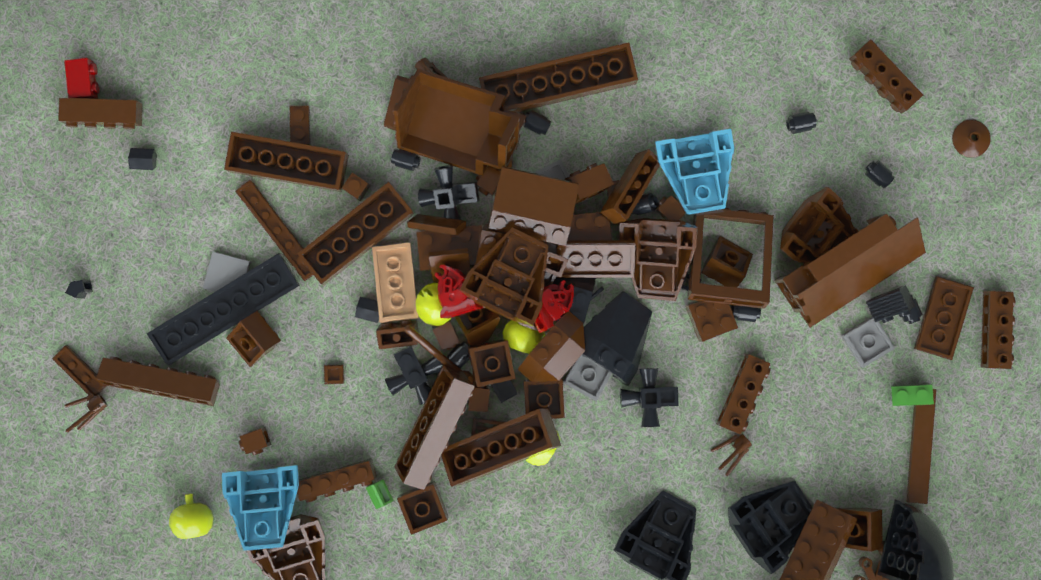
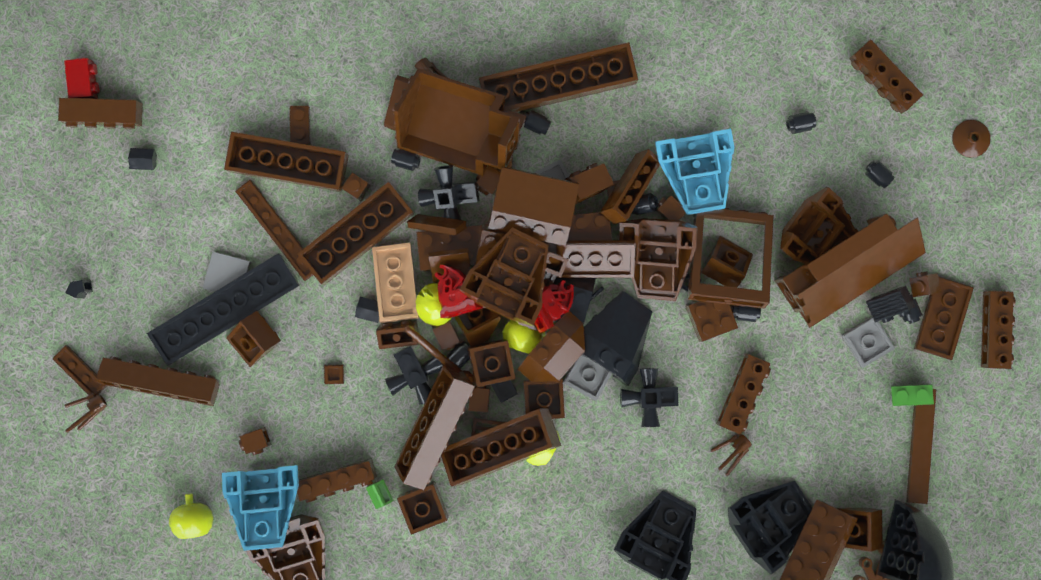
(924, 284): none -> reddish brown brick

